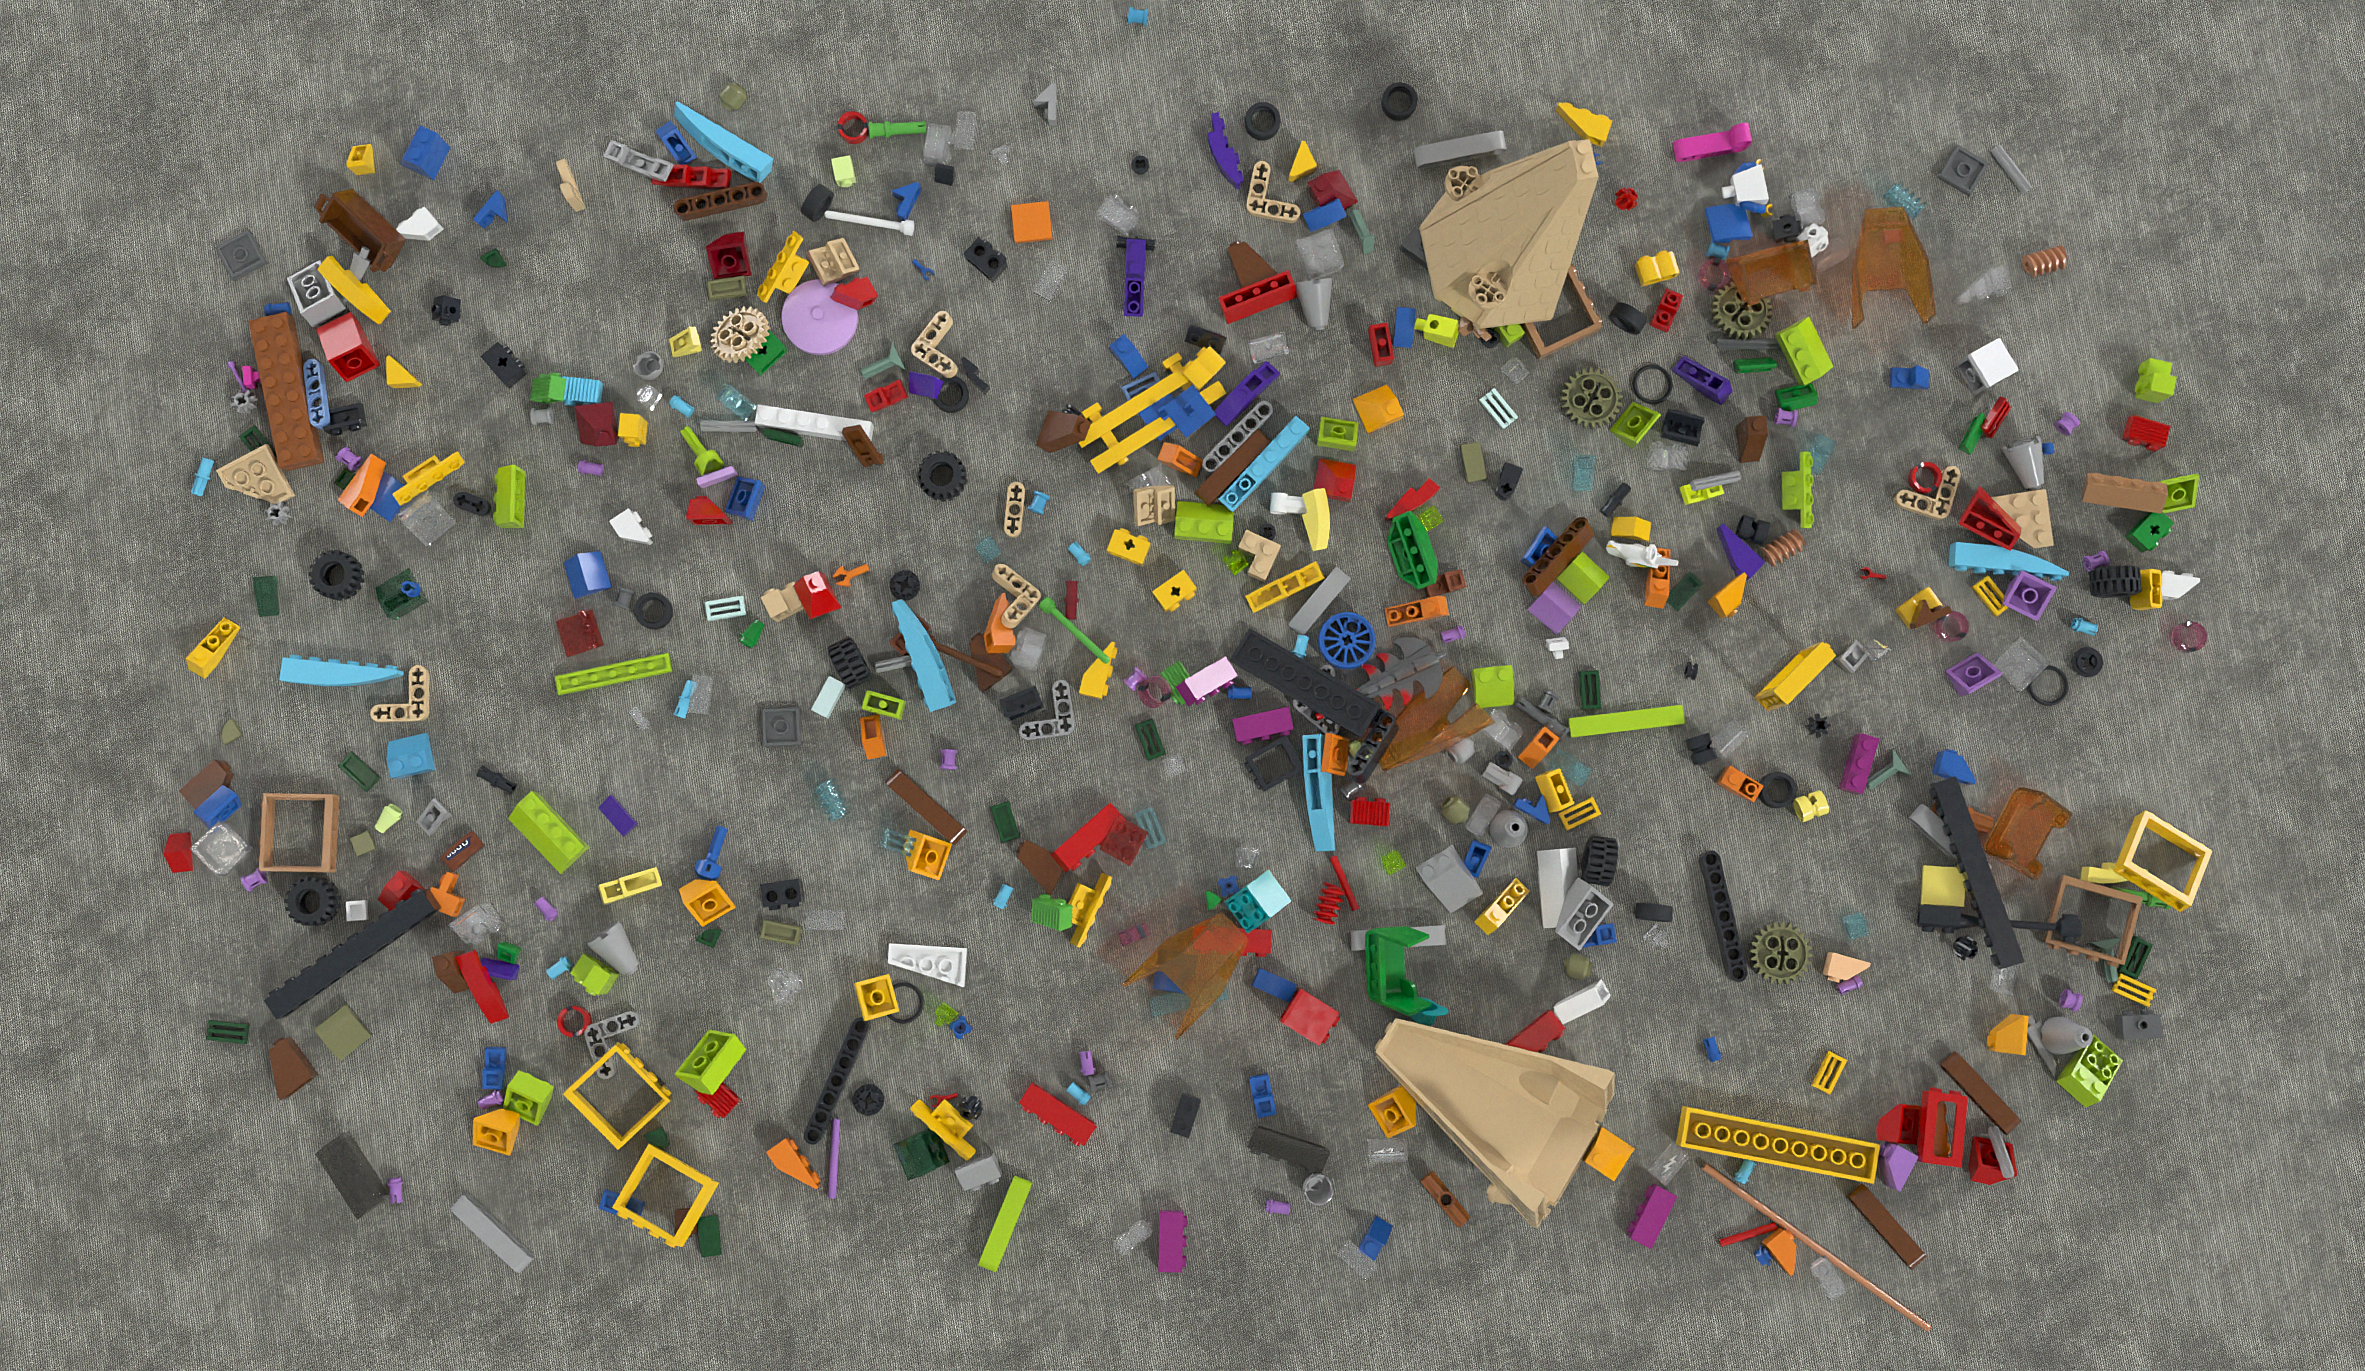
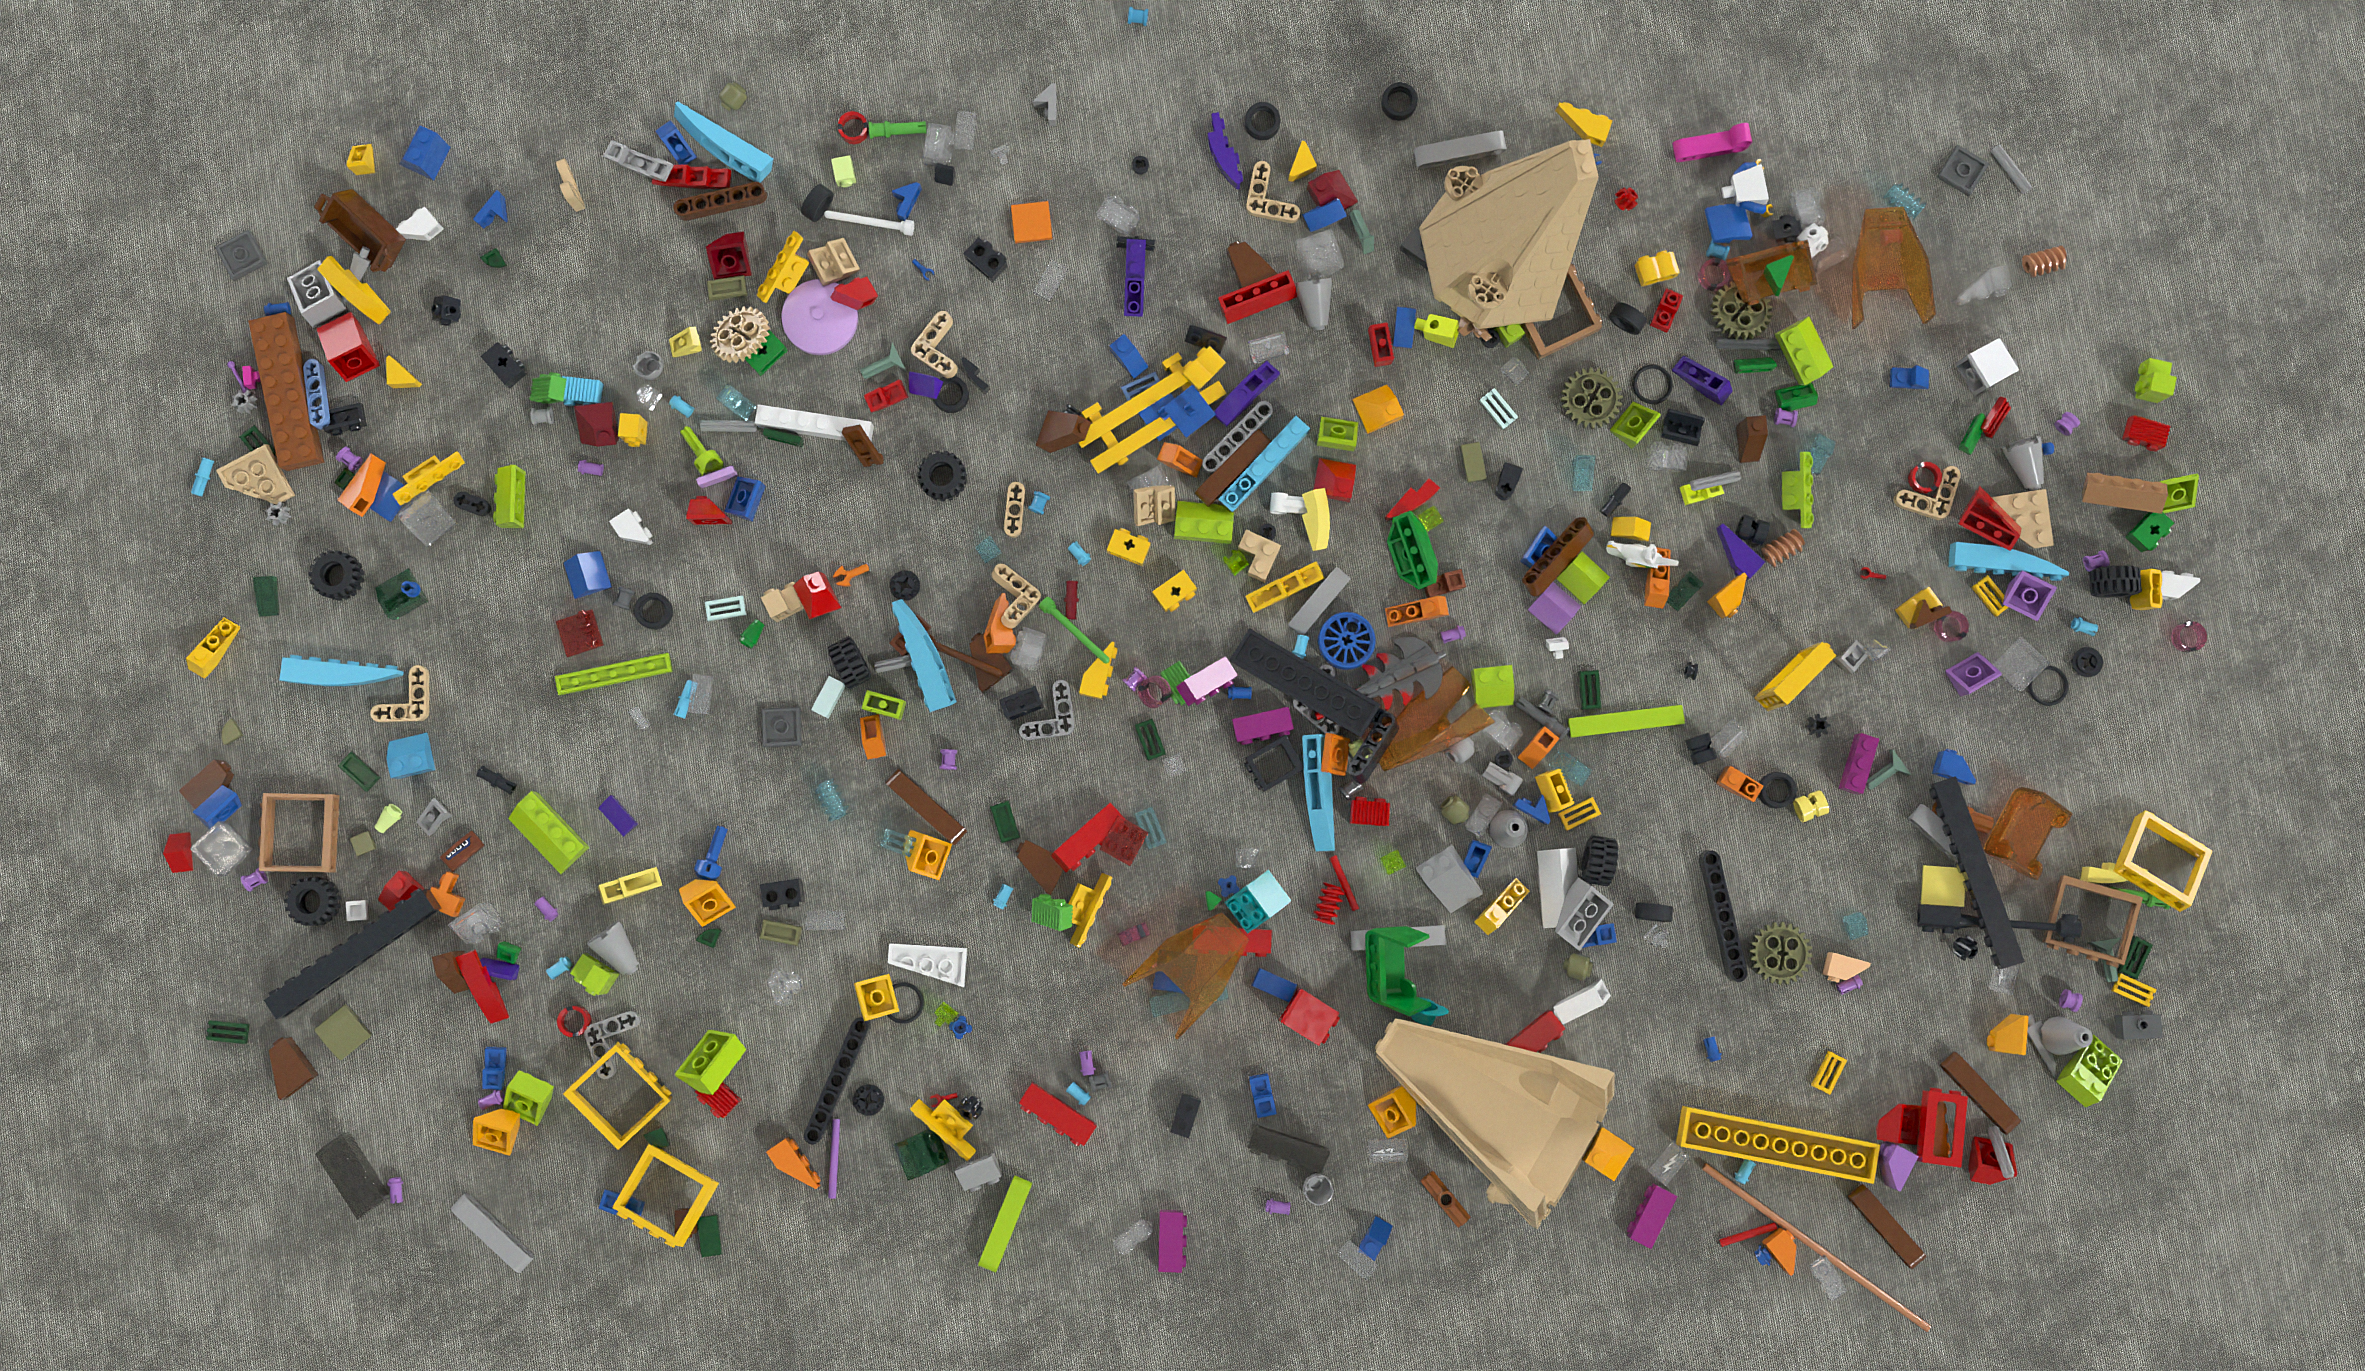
(1777, 272): none -> green slope

